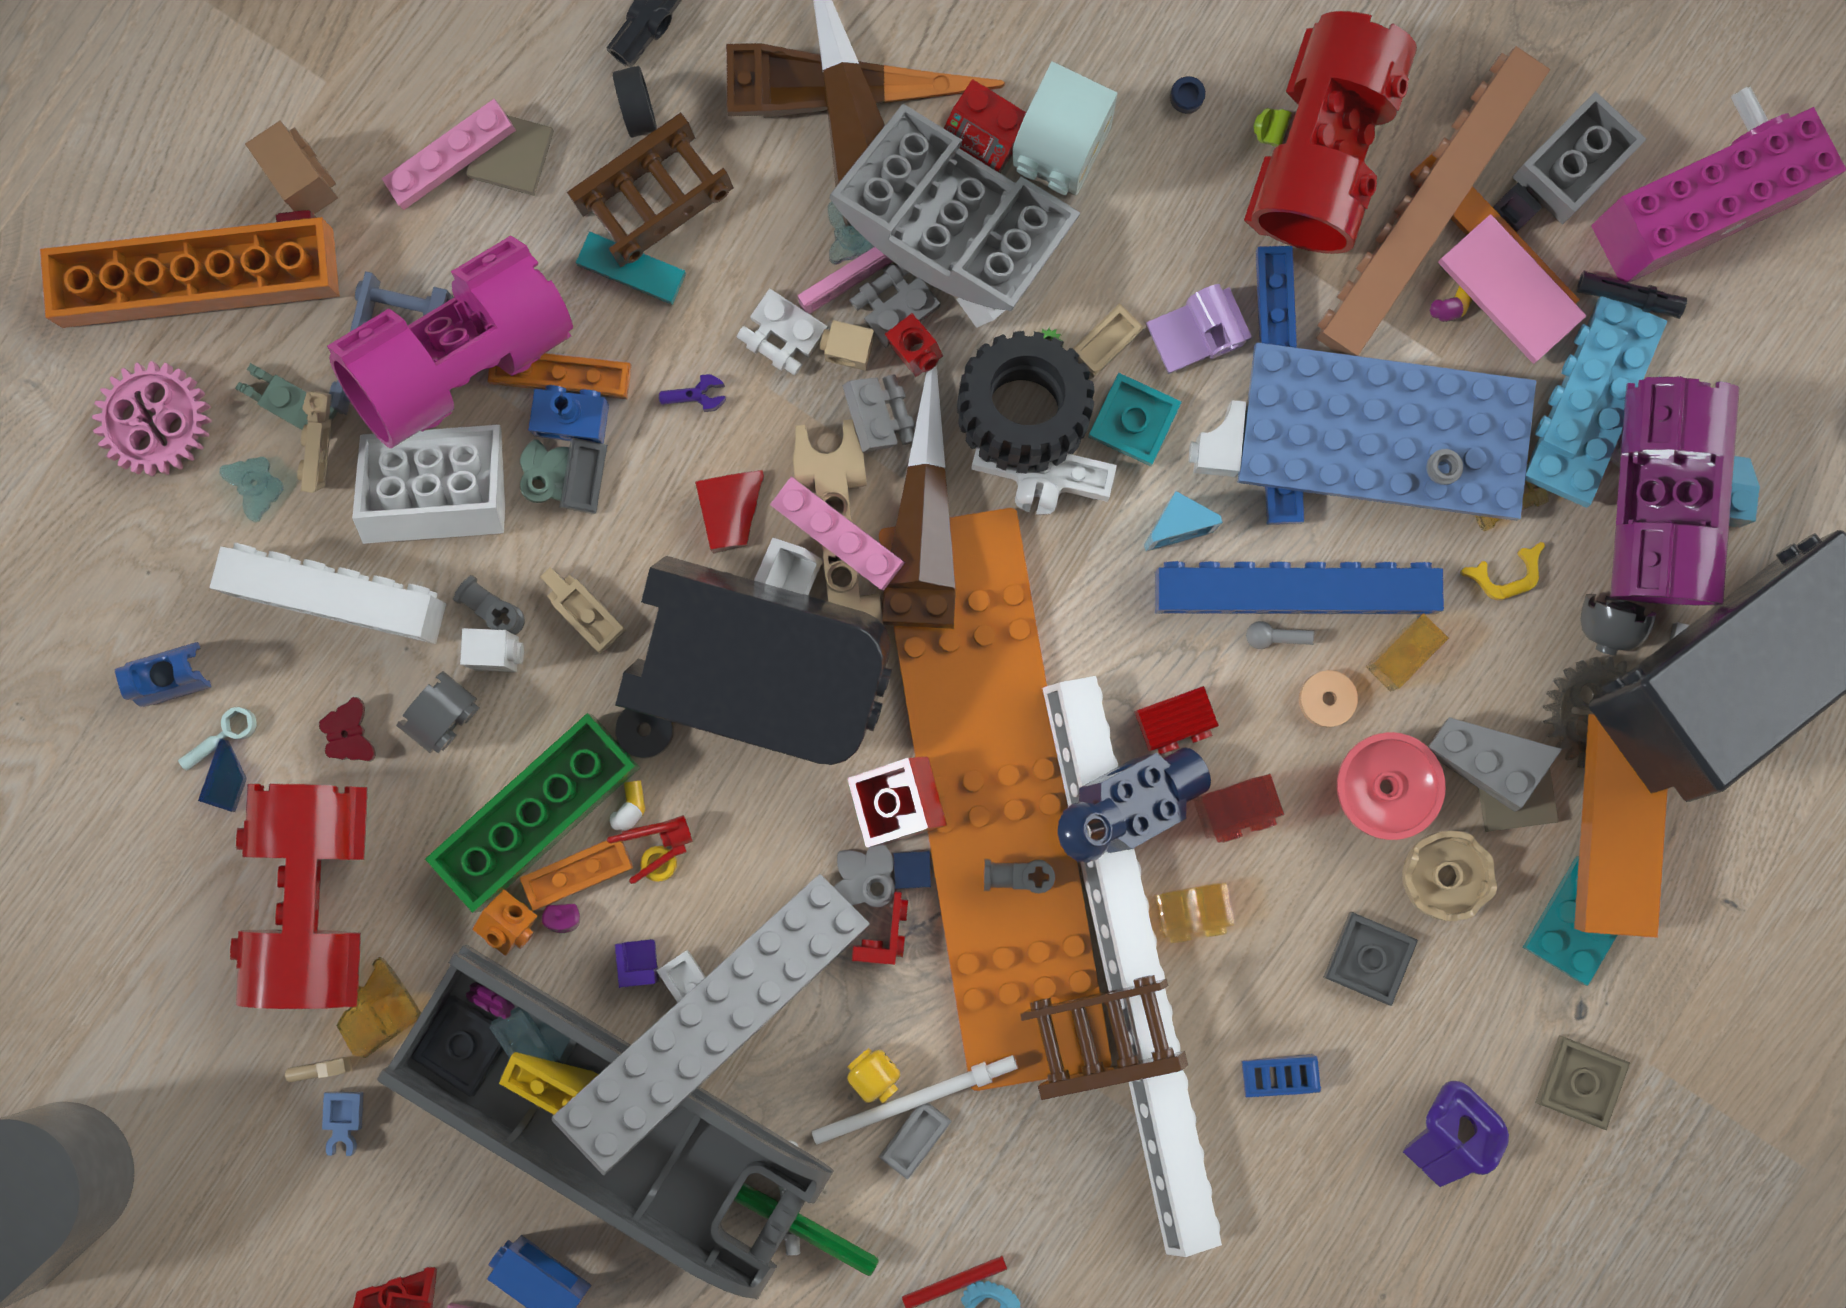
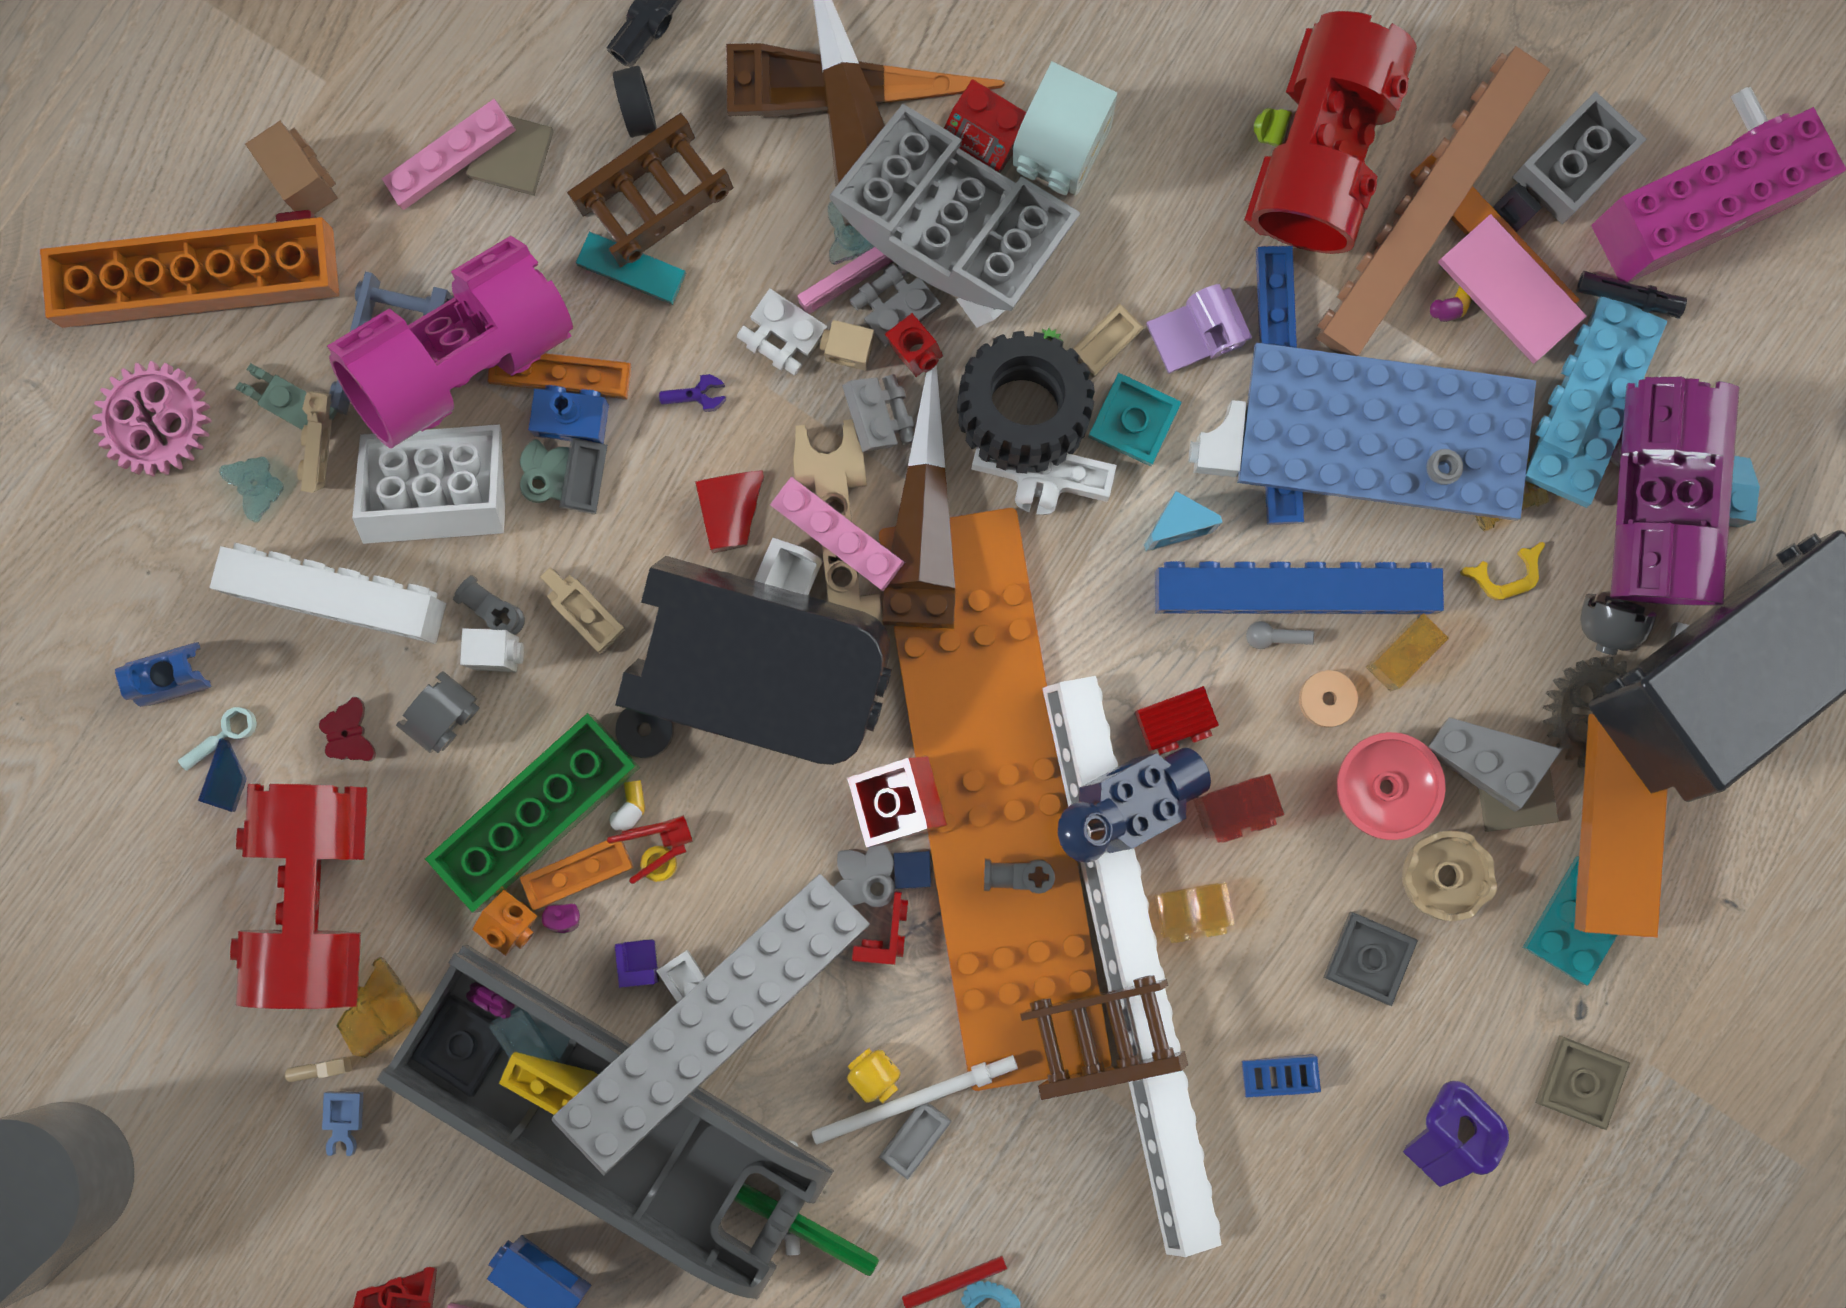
(1187, 94): dark blue tile -> none

